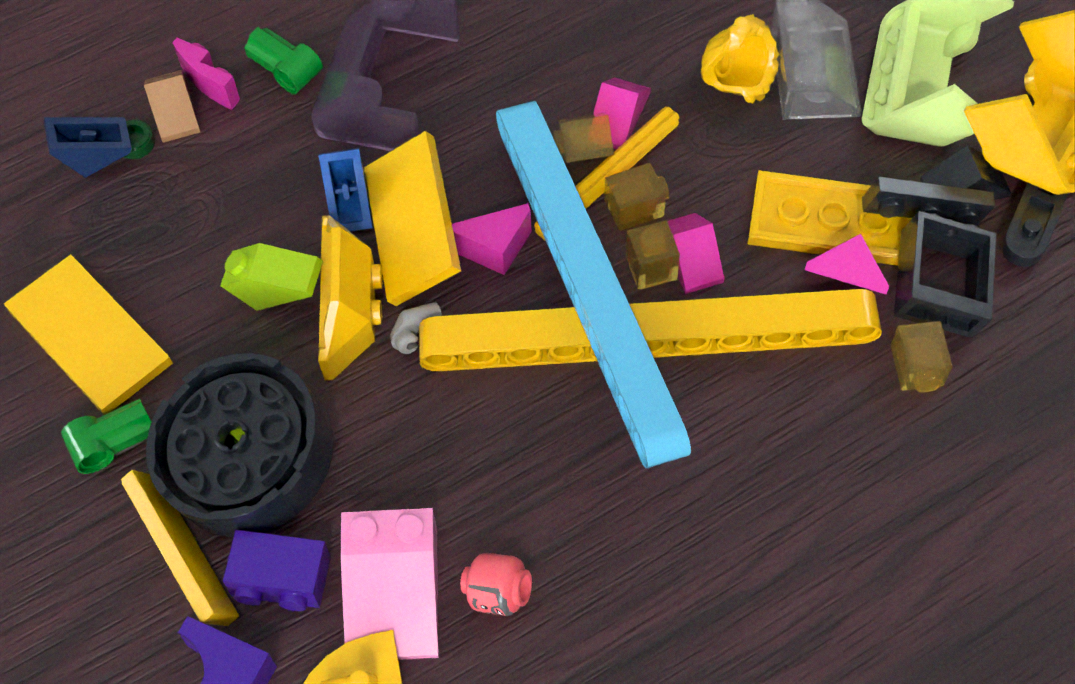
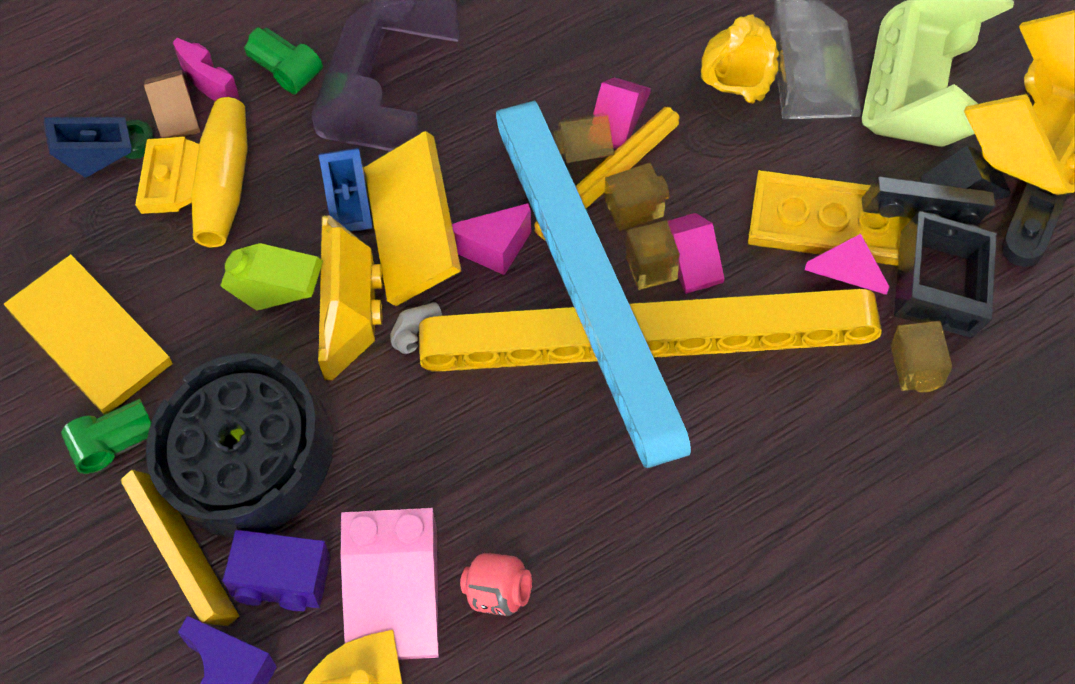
(199, 174): none -> yellow plate

